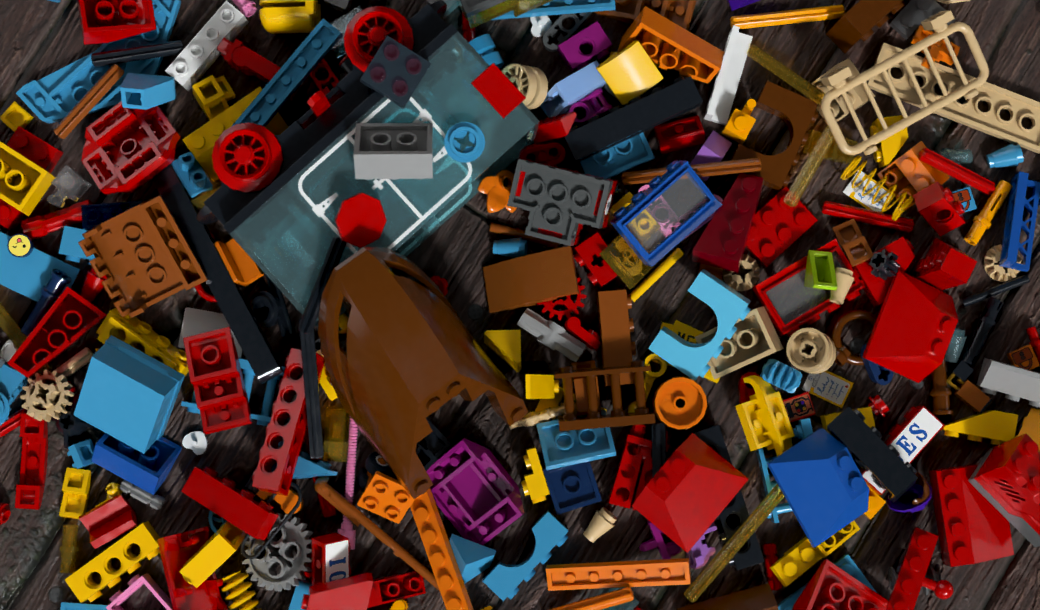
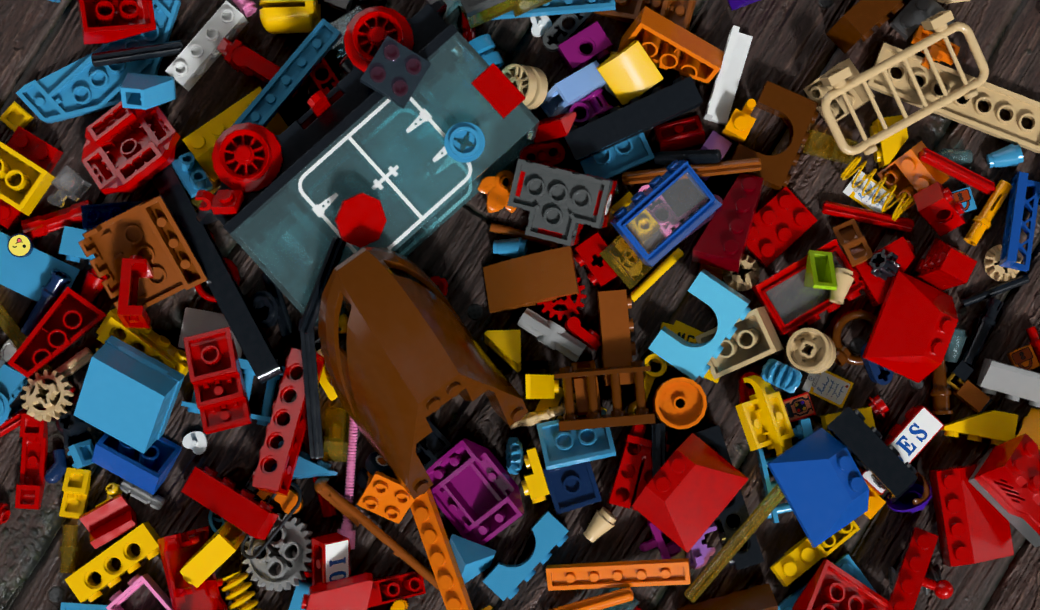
(58, 468): none -> dark blue arm
(85, 105): dark orange axle -> none
(128, 311): none -> red panel
(213, 95): yellow brick -> none
(223, 202): none -> red plate
(238, 263): orange panel -> none
(393, 151): light grey slope -> none
(514, 455): none -> dark azure gear
(692, 156): none -> black axle
(770, 551): red axle -> none
(785, 74): clear yellow axle -> none
(788, 17): light orange axle -> none
(809, 168): clear yellow axle -> none

